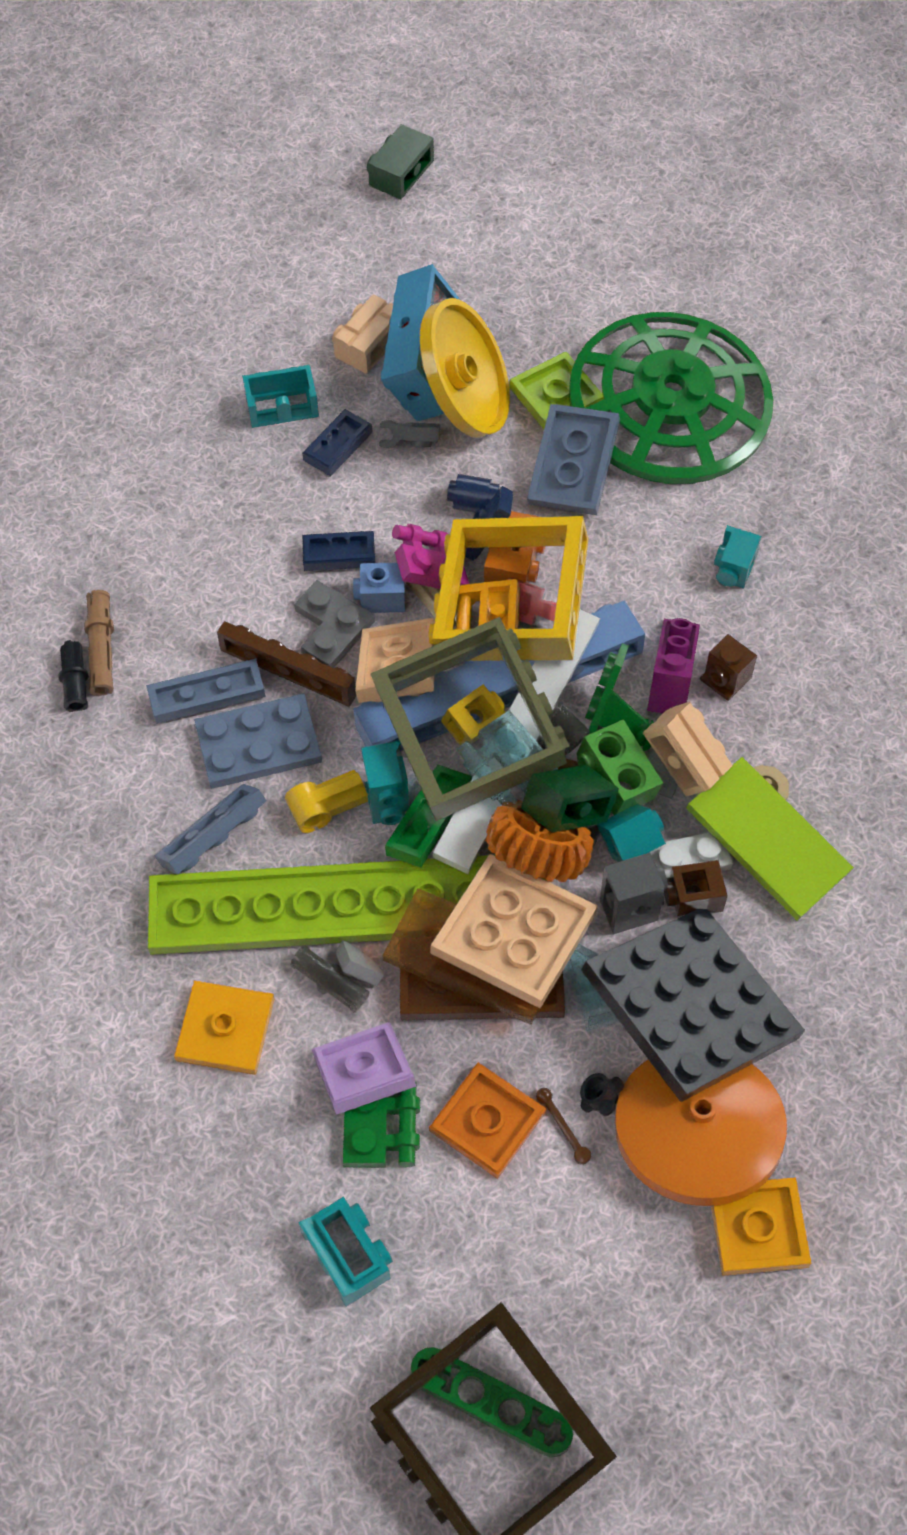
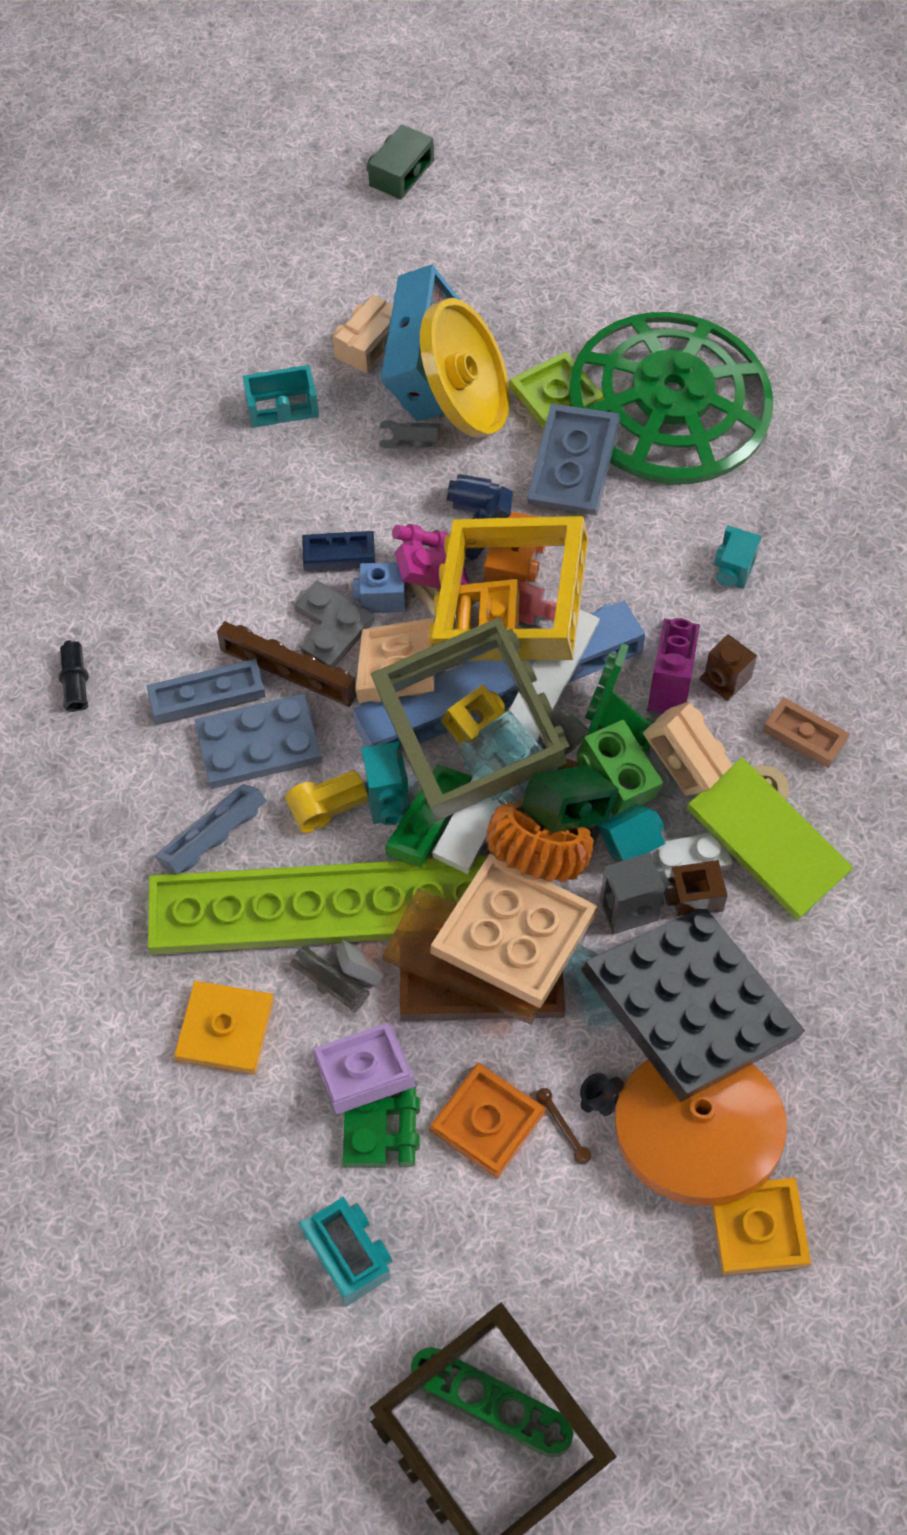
(99, 631): medium nougat pin -> none
(337, 442): dark blue plate -> none
(805, 732): none -> nougat plate

